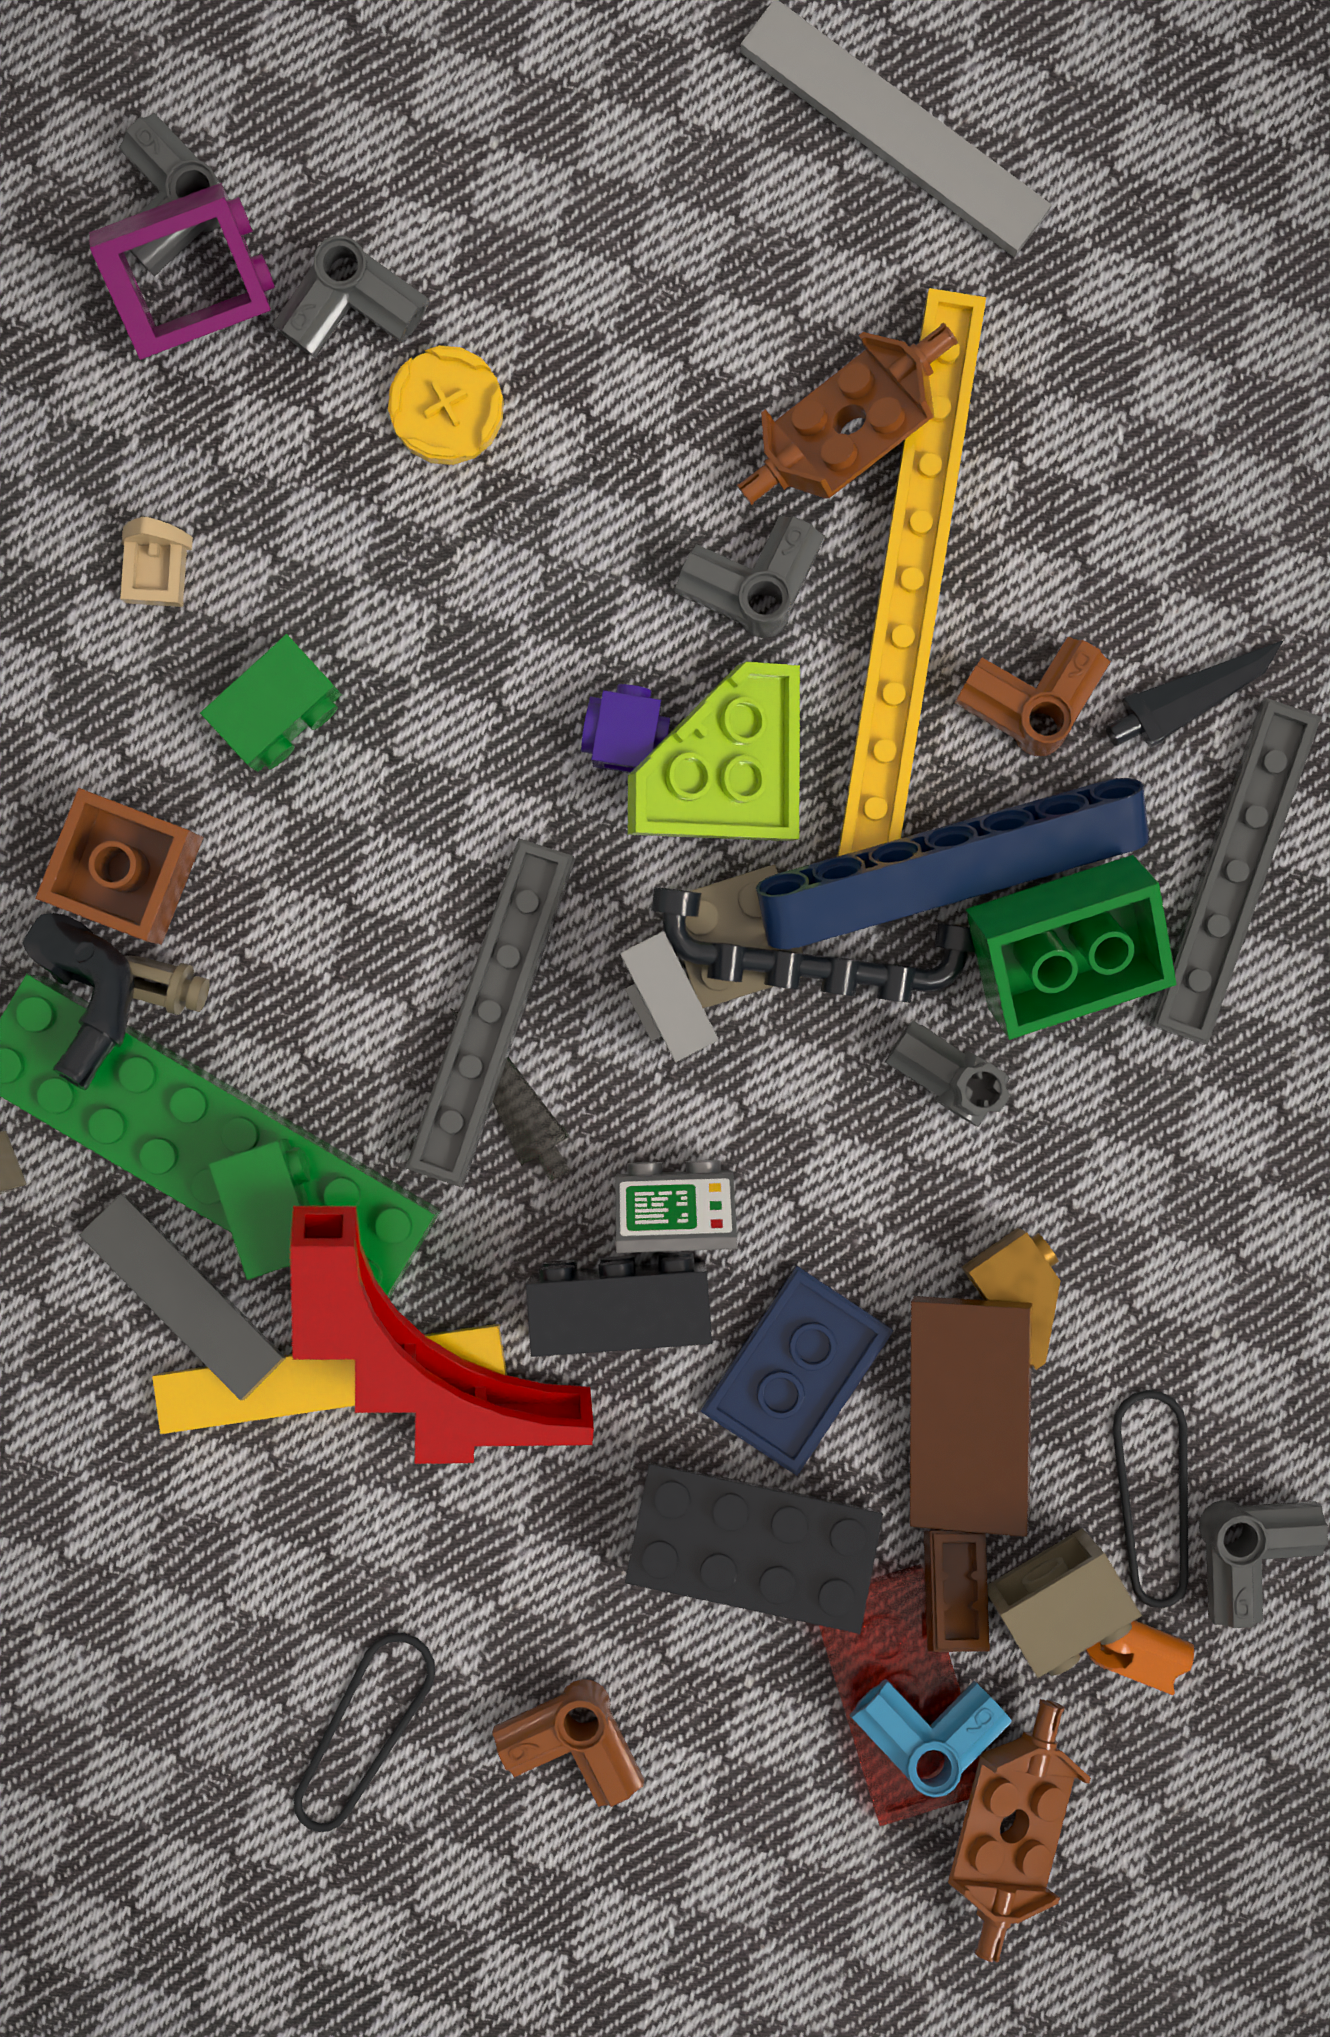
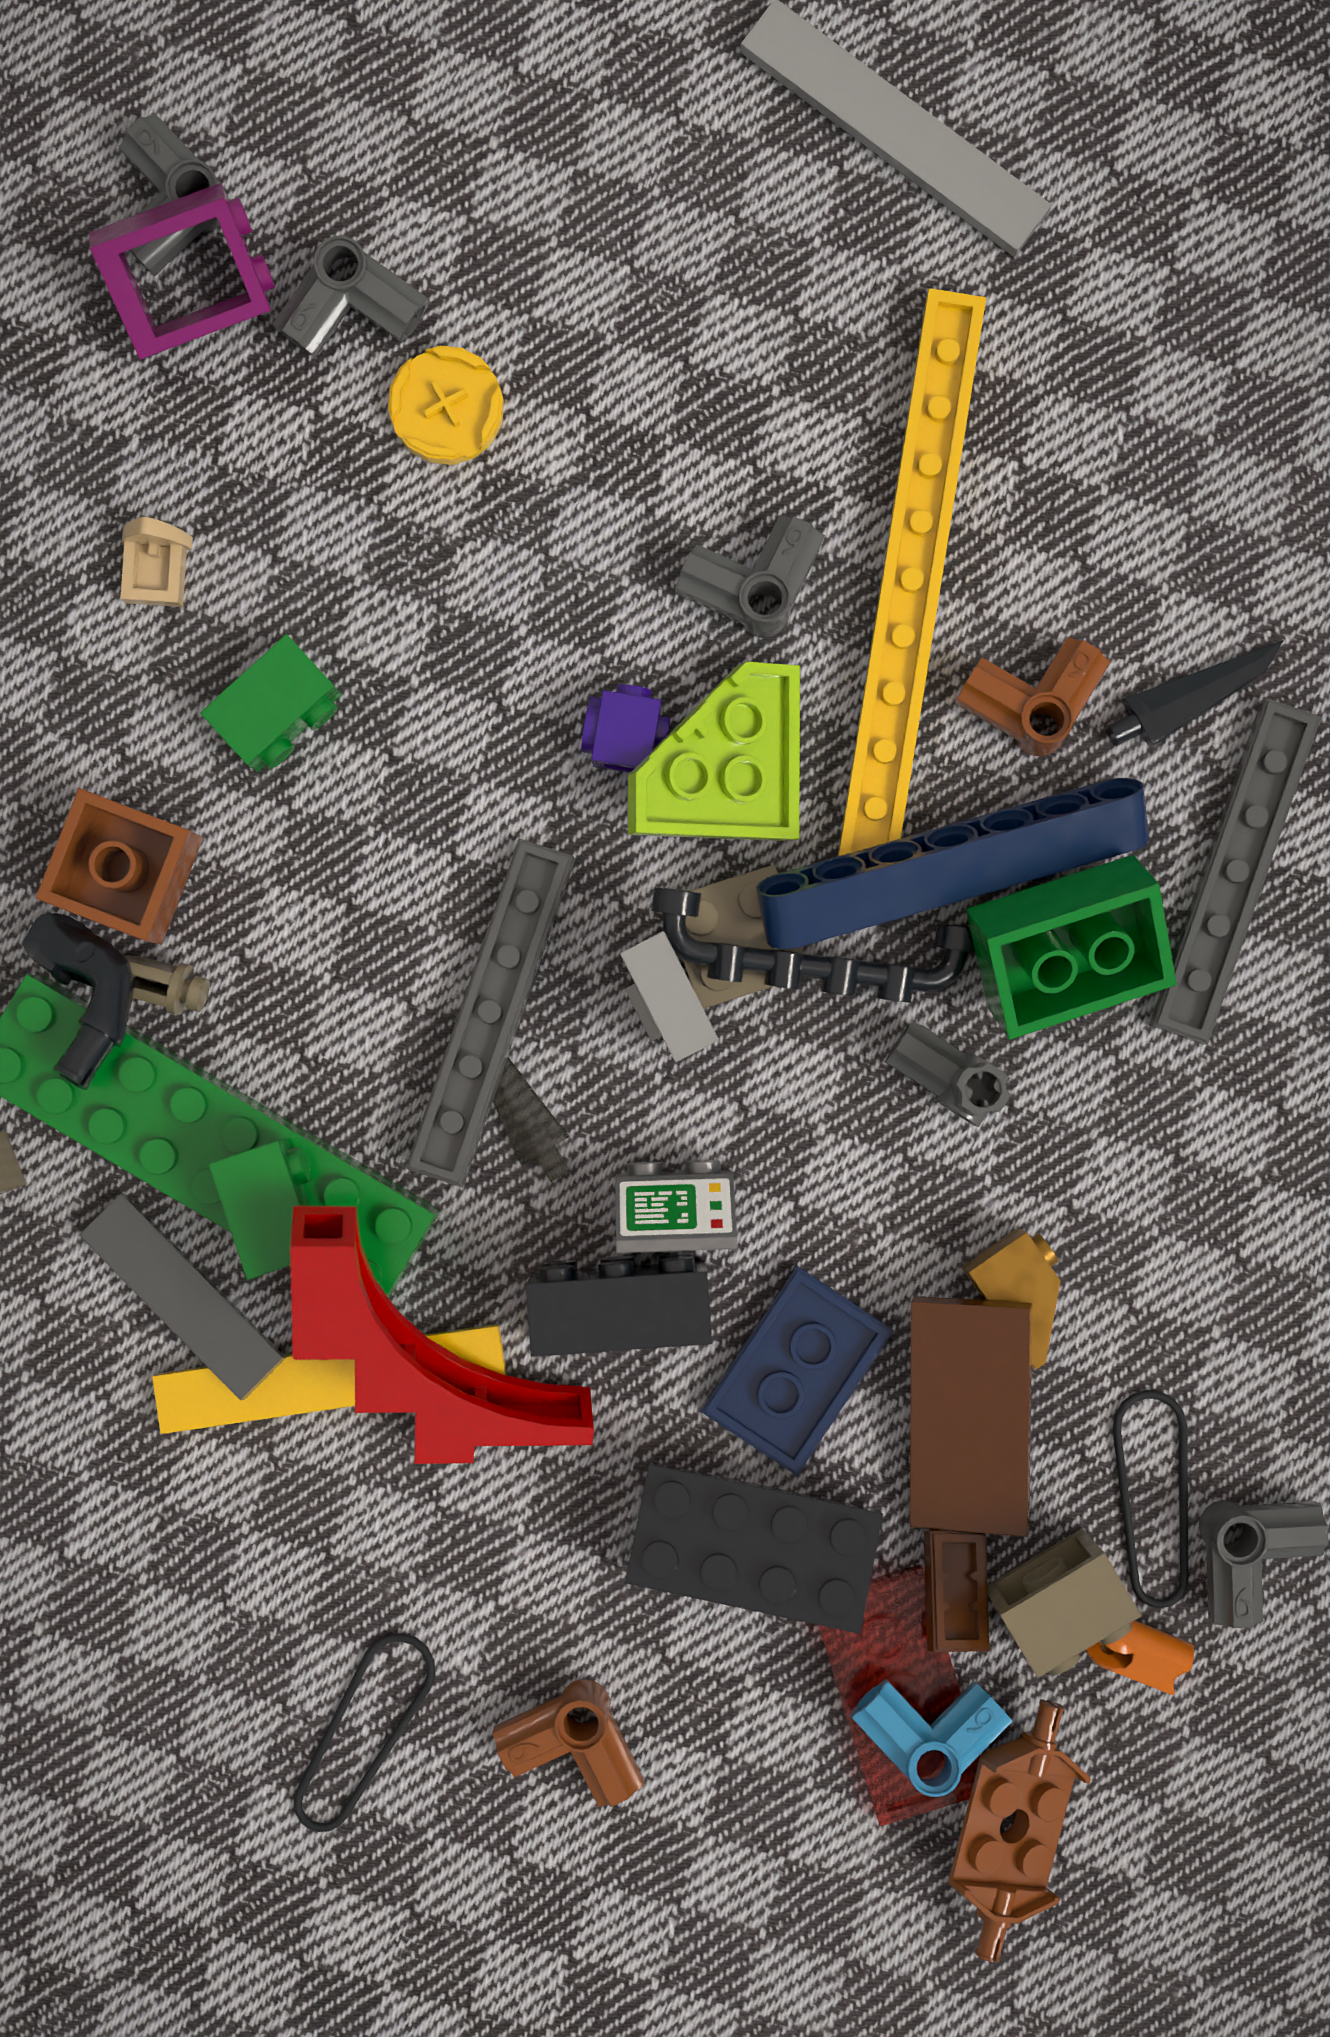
(883, 385): dark orange plate -> none

